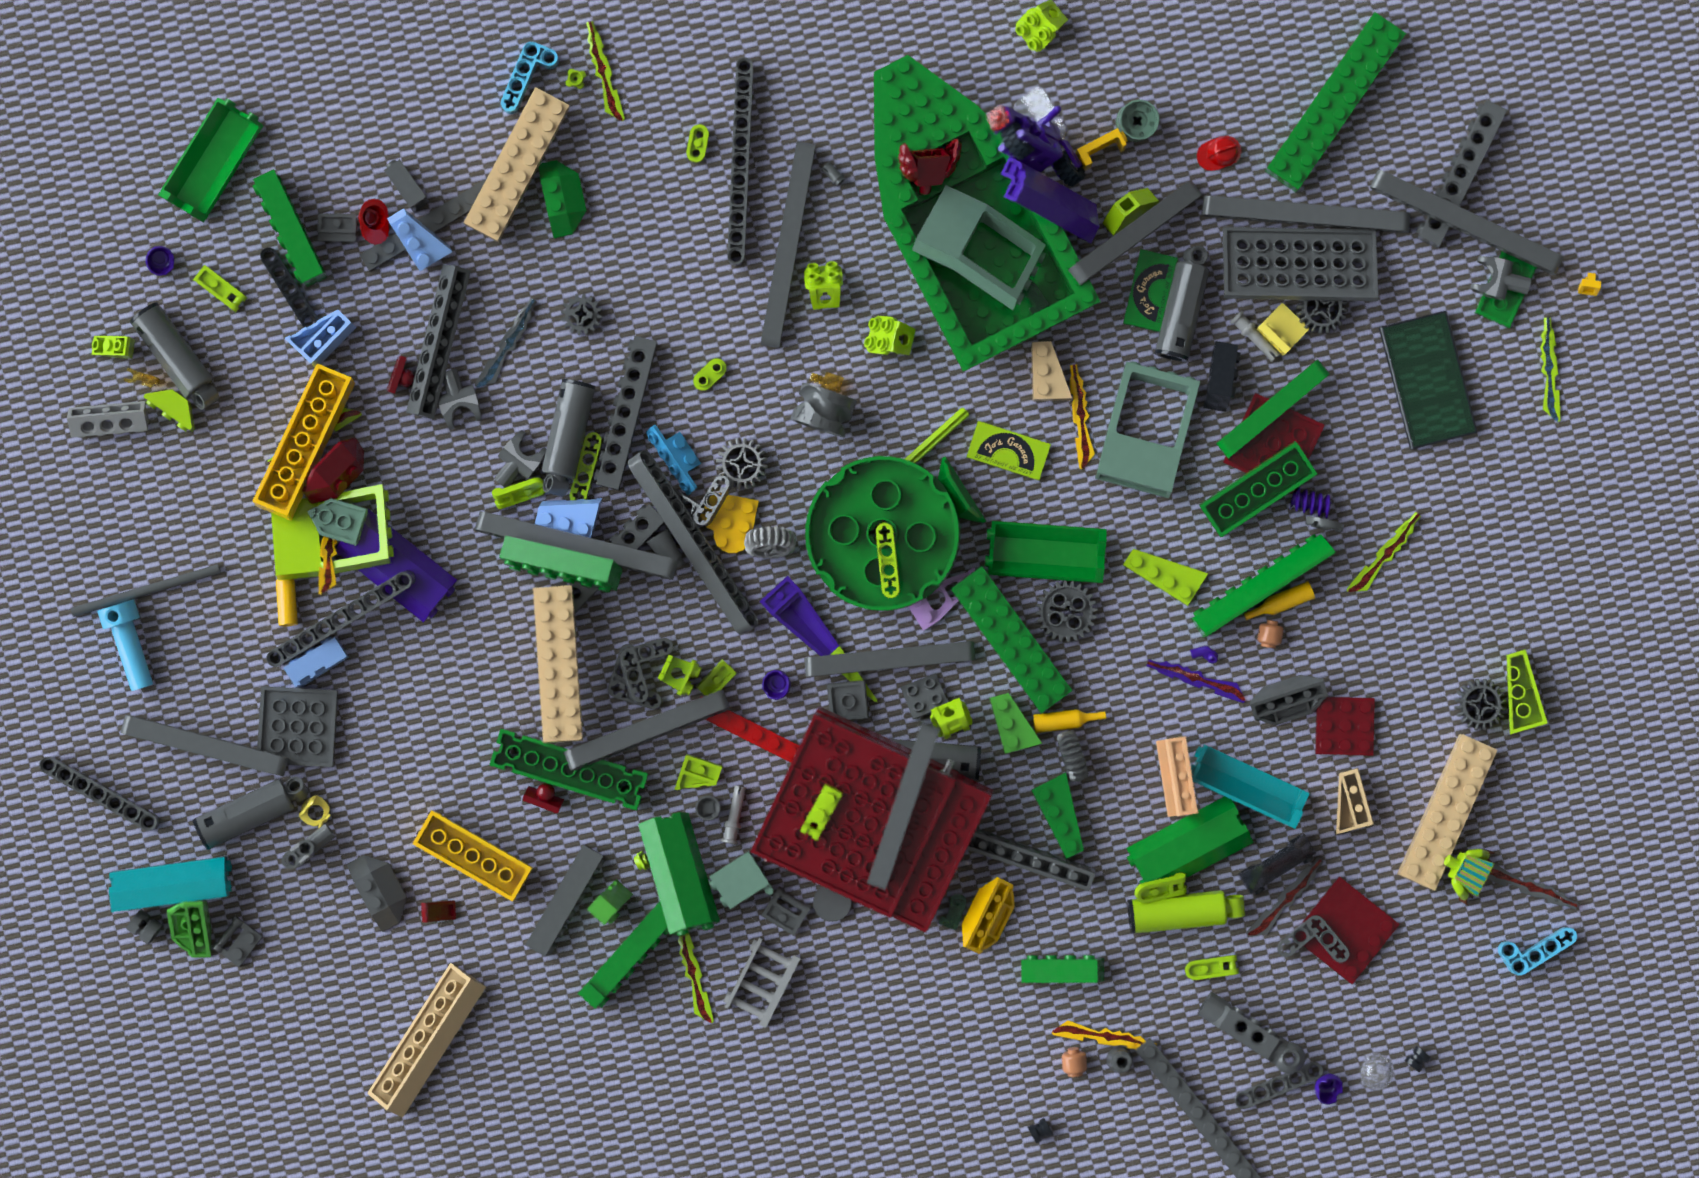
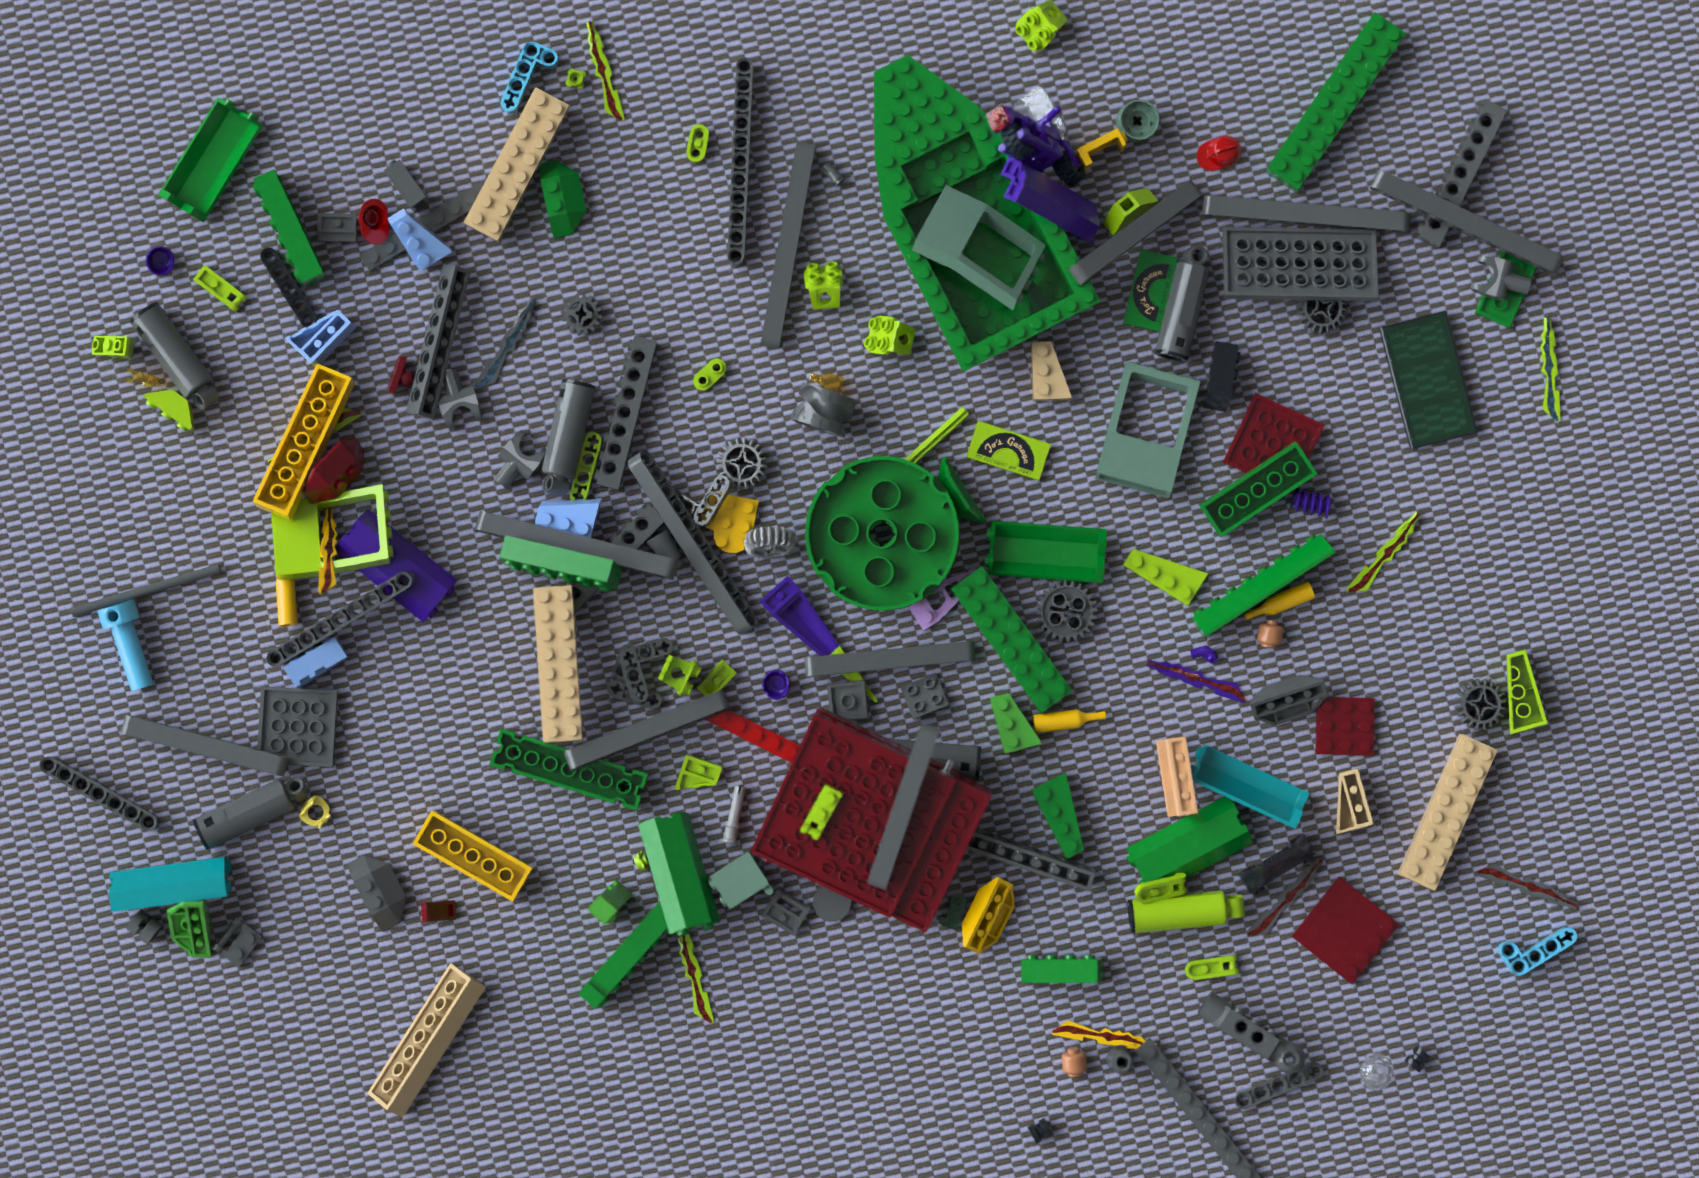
(115, 413): light grey brick -> none
(316, 841): dark grey connector -> none
(339, 520): sand green tile -> none
(518, 493): lime plate -> none
(543, 797): dark red tile -> none
(564, 900): dark grey brick -> none
(677, 456): dark azure bracket -> none
(707, 808): dark grey wheel -> none
(772, 998): light grey fence -> none
(883, 560): lime beam -> none
(930, 165): dark red torso -> none
(951, 718): lime piece -> none
(1072, 756): dark grey gear -> none
(1080, 415): yellow sword -> none
(1248, 329): light grey pin -> none
(1273, 408): green beam -> none
(1282, 329): light yellow bracket -> none
(1310, 933): dark grey beam -> none
(1324, 524): dark grey tile -> none
(1328, 1088): dark purple hair -> none
(1469, 872): lime torso -> none
(1589, 285): yellow tile -> none

